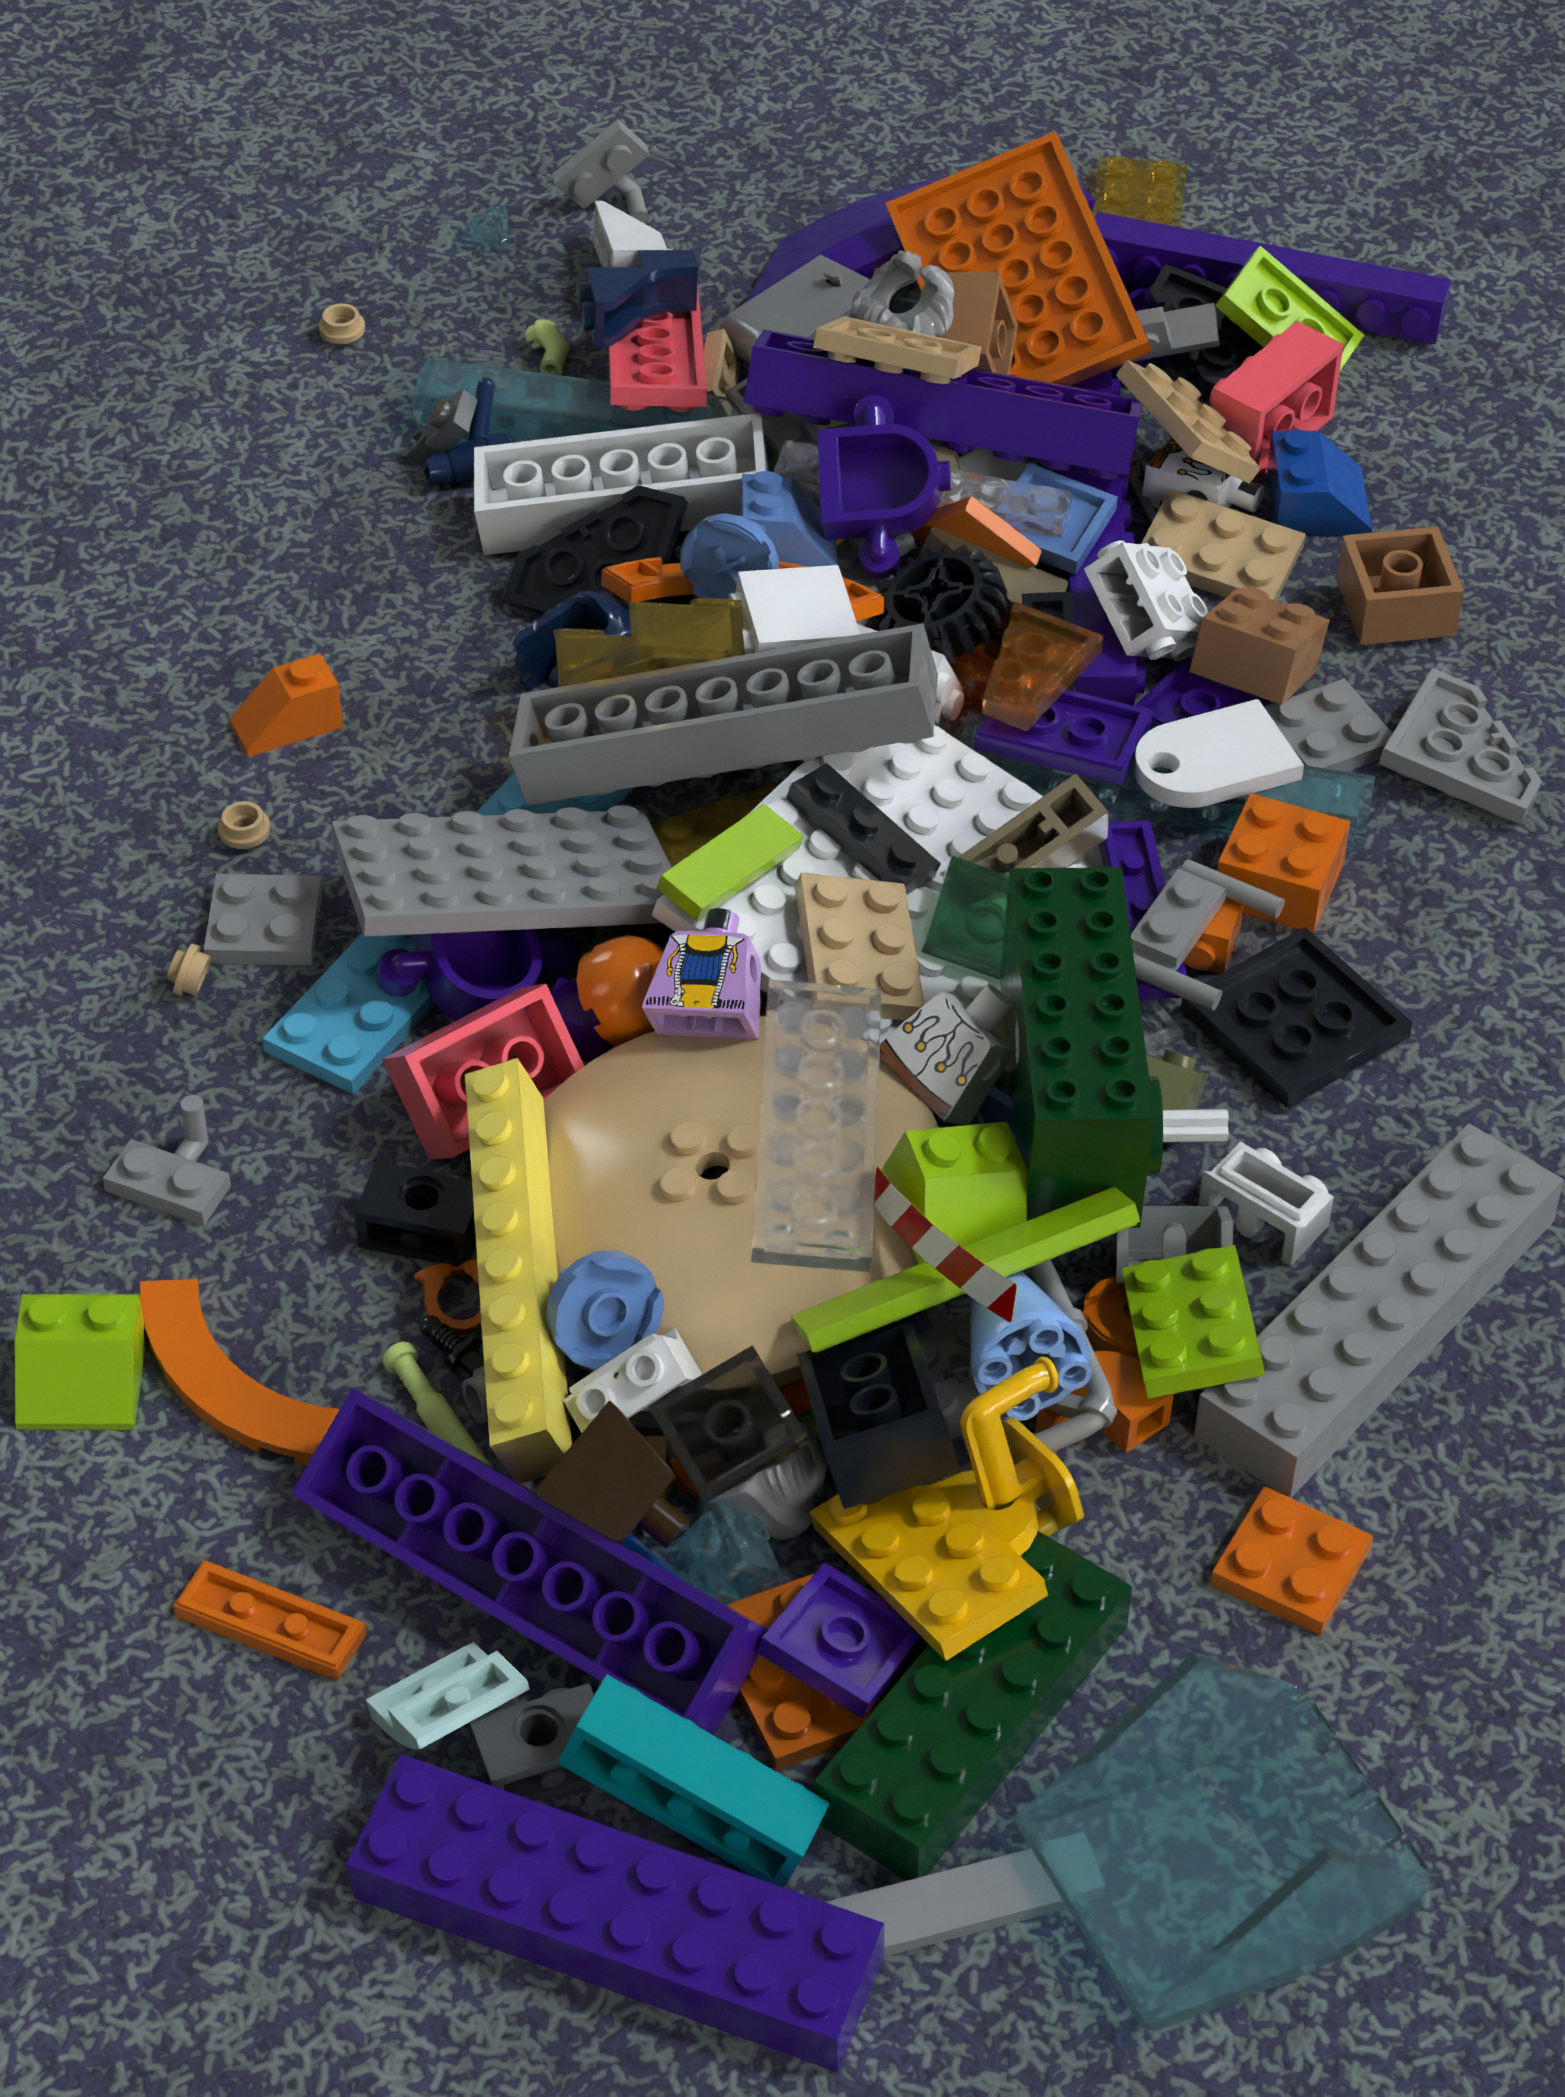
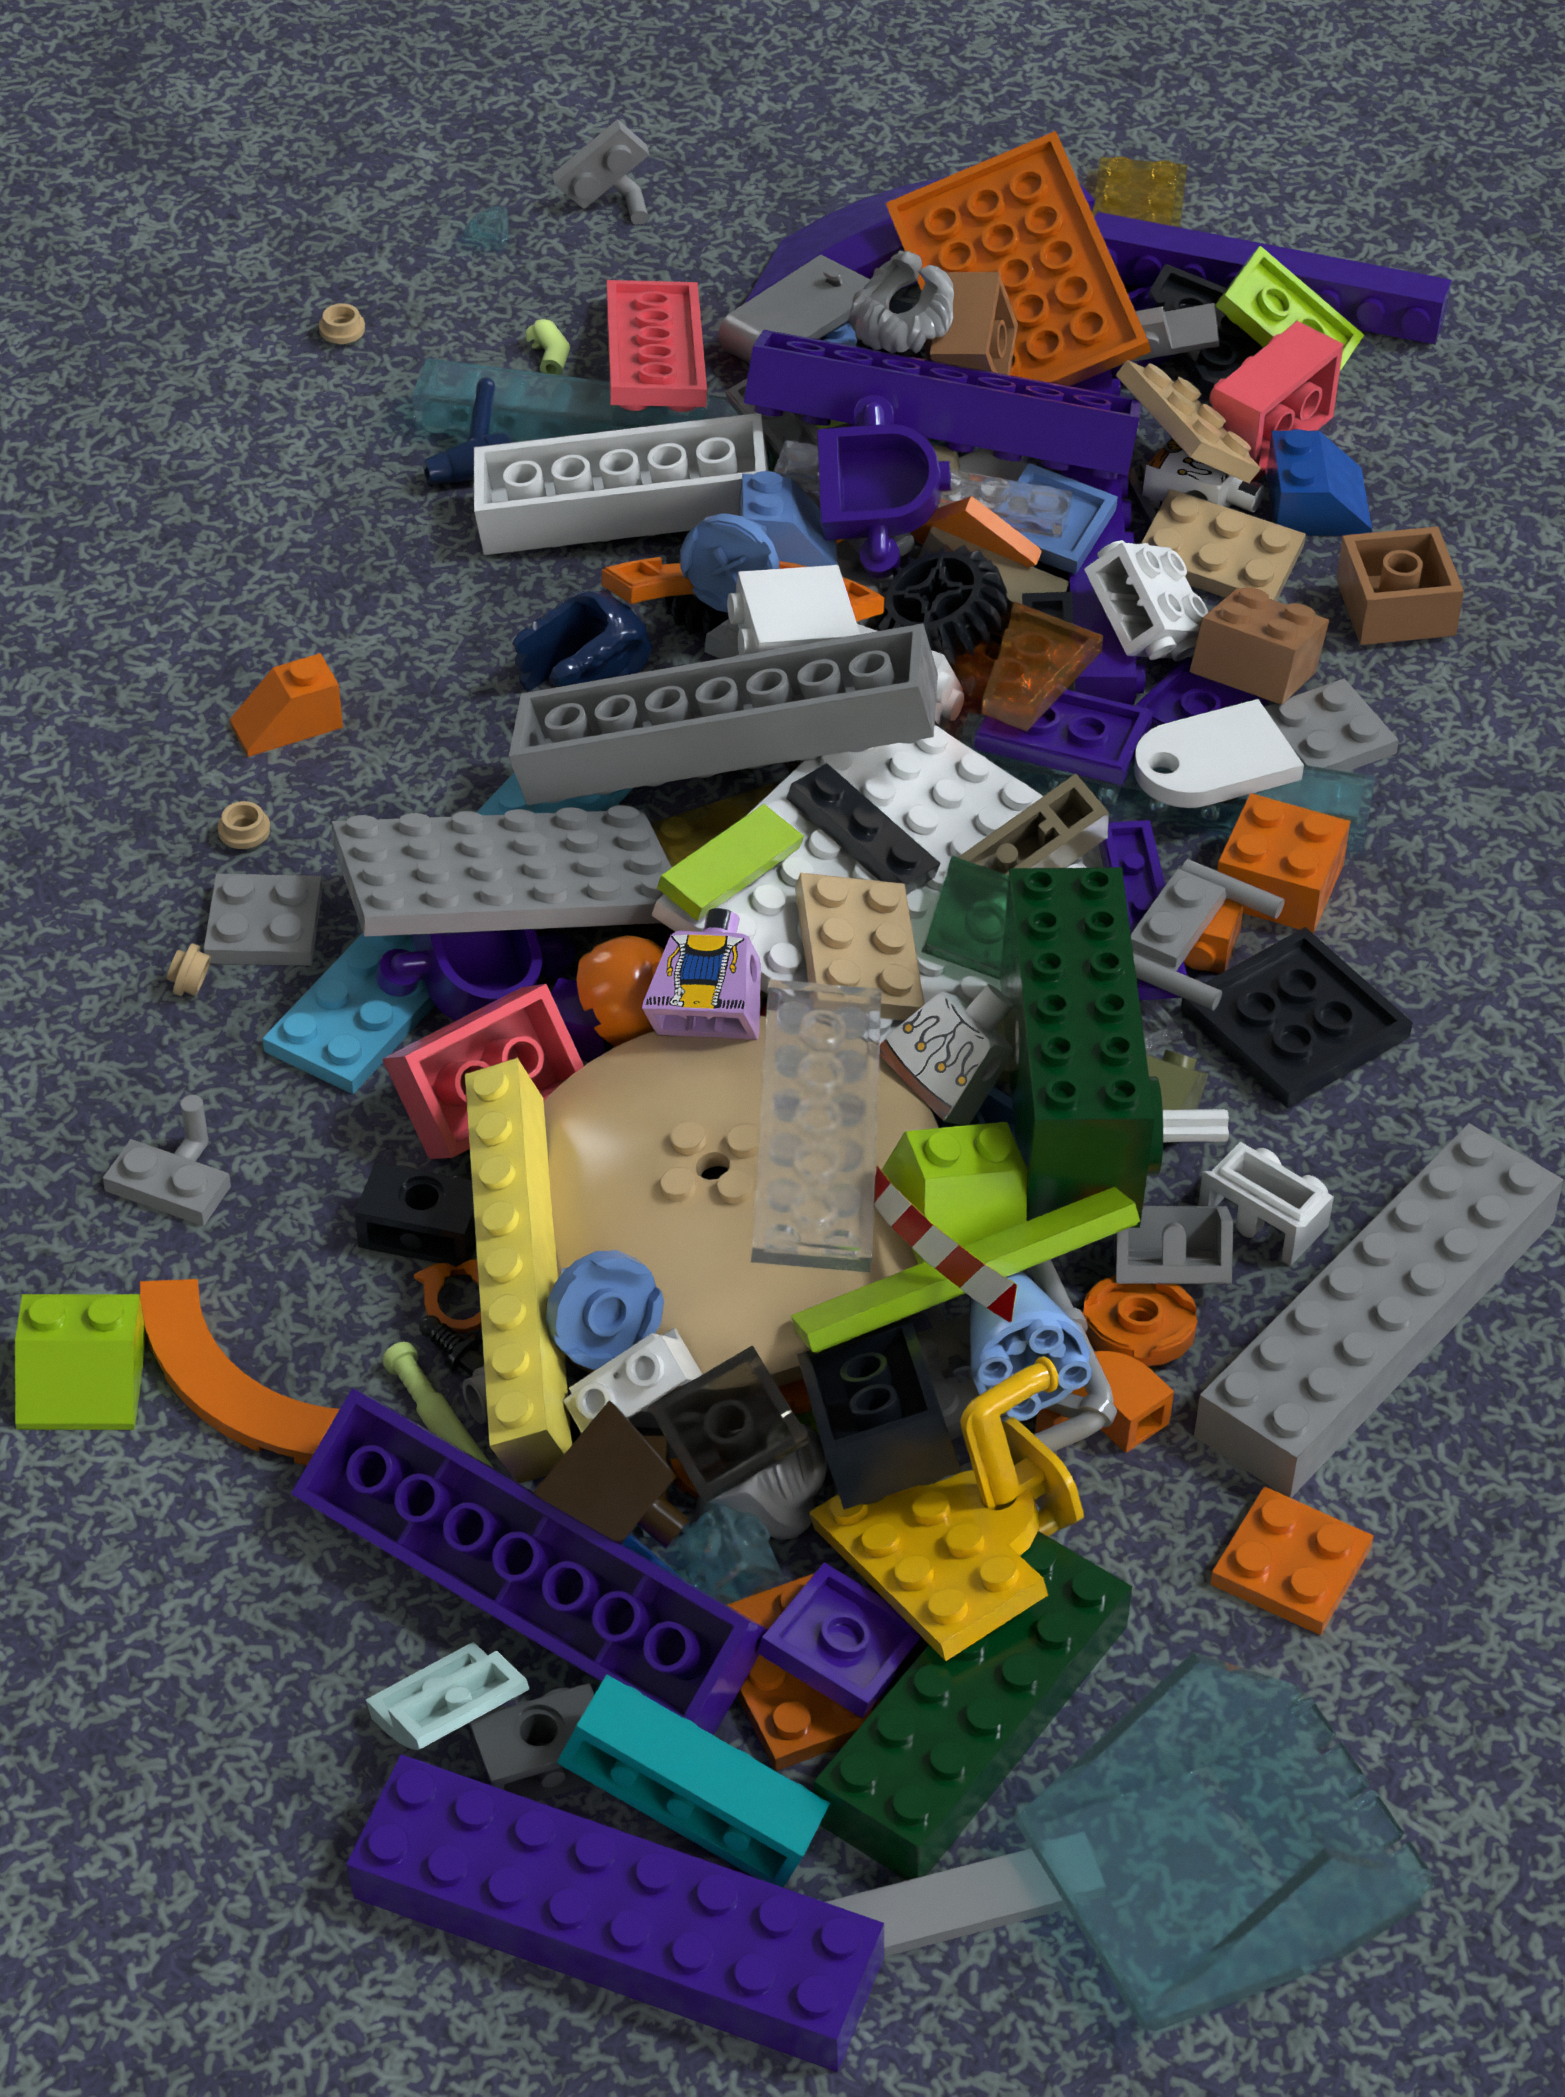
(270, 1620): orange tile -> none
(446, 425): dark grey plate -> none
(621, 236): white slope -> none
(625, 296): dark blue arch -> none
(629, 530): black plate -> none
(659, 640): clear yellow piece -> none
(721, 363): tan plate -> none
(896, 349): tan plate -> none
(1192, 1321): lime plate -> none
(1460, 750): light grey plate -> none

